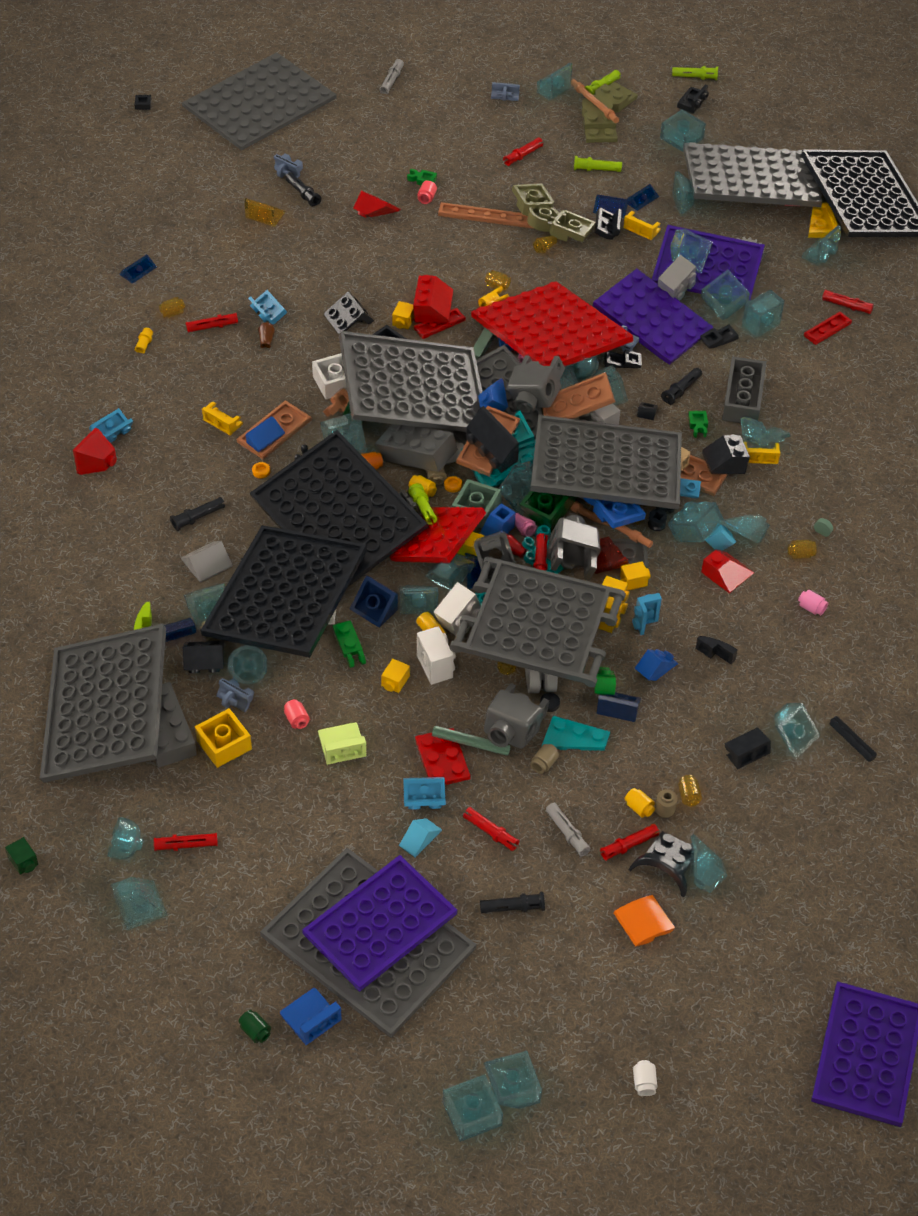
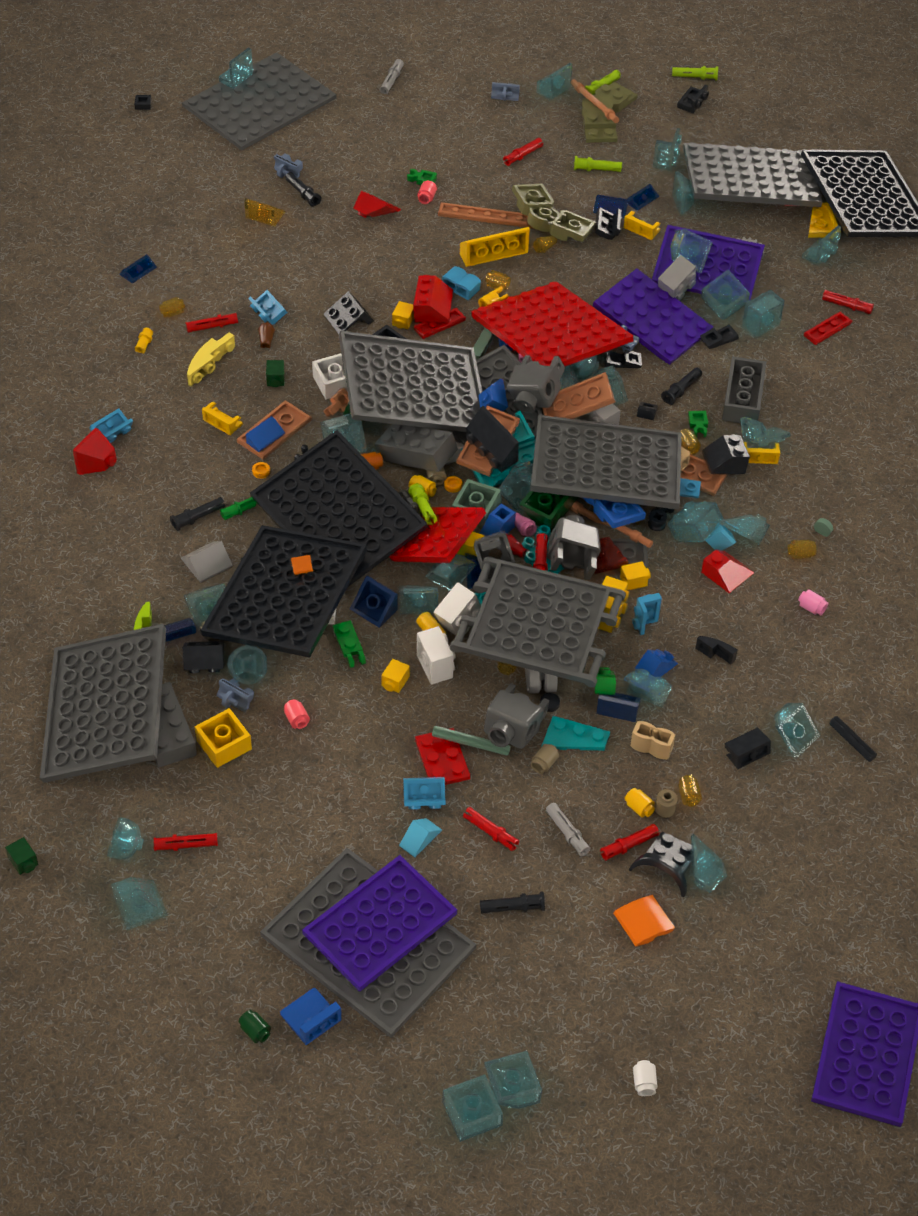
(205, 358): none -> light yellow slope
(237, 508): none -> green axle
(239, 69): none -> clear light blue bracket
(275, 373): none -> dark green brick
(302, 564): none -> orange slope
(342, 743): yellowish green bracket -> none
(462, 283): none -> dark azure brick
(495, 247): none -> yellow slope
(648, 687): none -> clear light blue bracket
(652, 740): none -> tan brick
(666, 152): none -> clear light blue bracket
(682, 129): clear light blue brick -> none
(690, 441): none -> clear yellow brick

